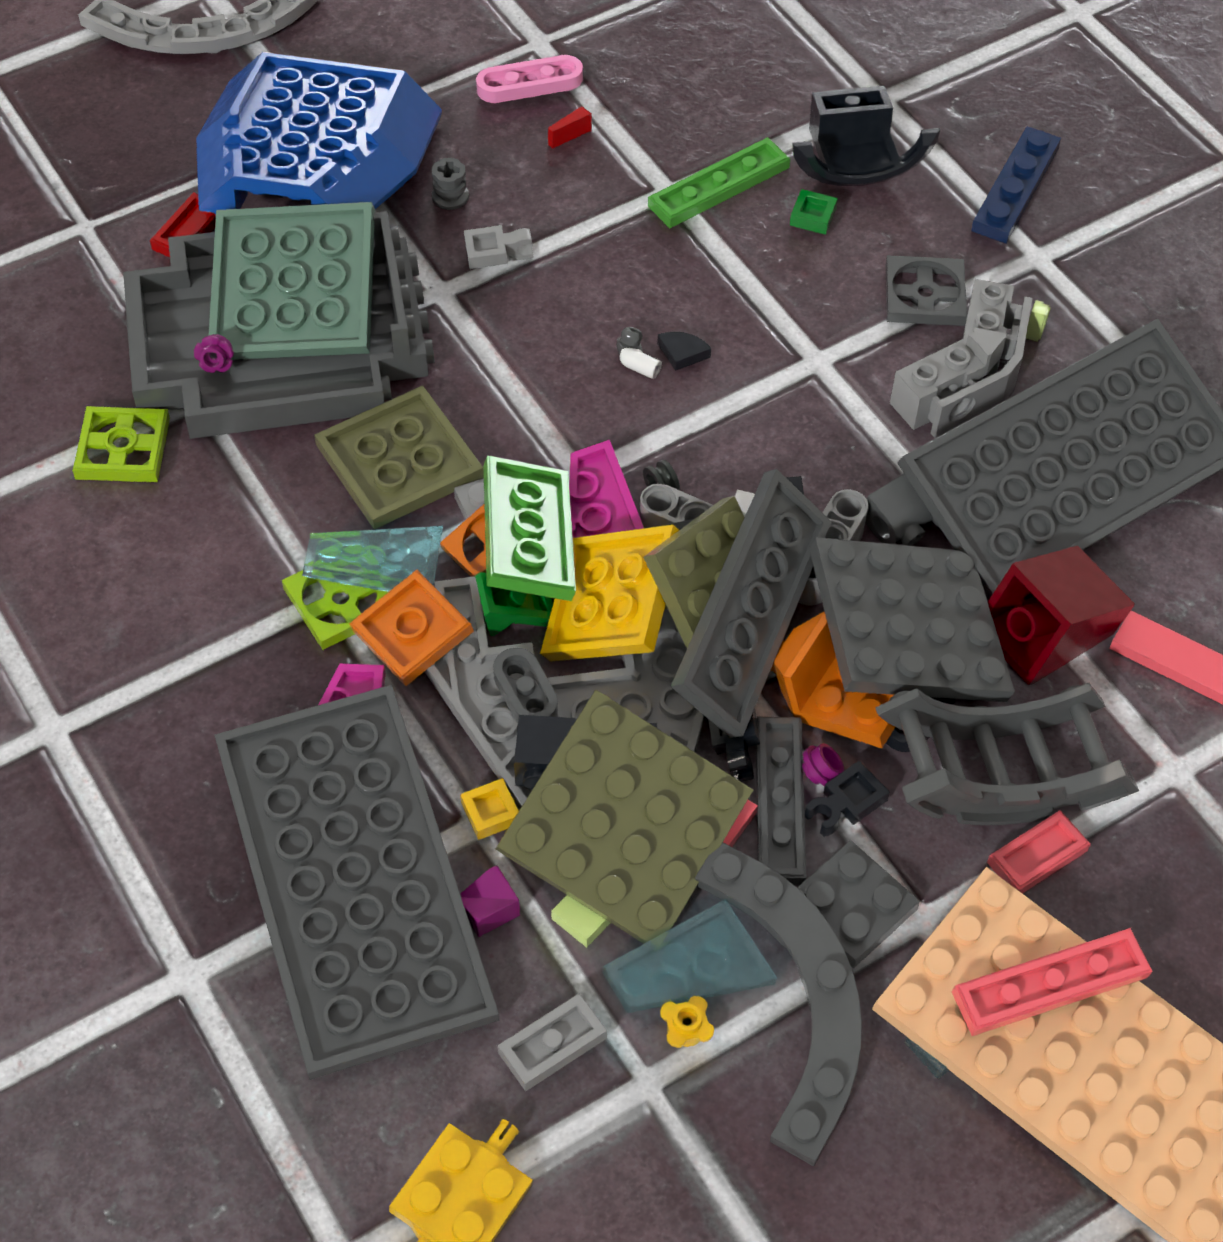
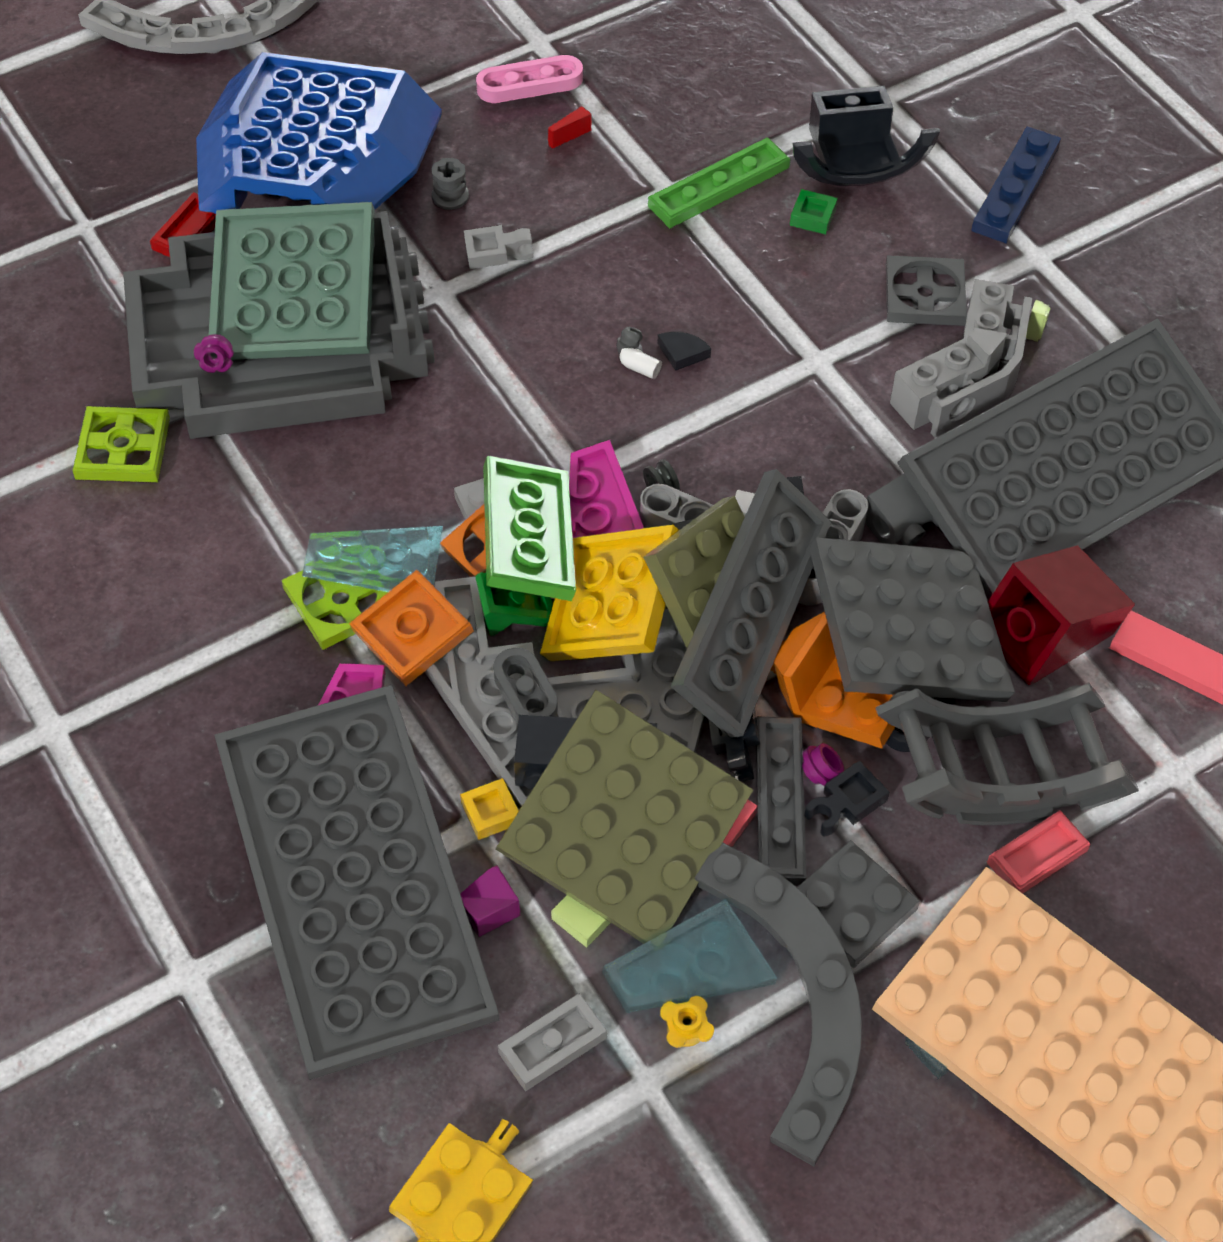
(398, 456): olive plate -> none
(1051, 981): coral tile -> none

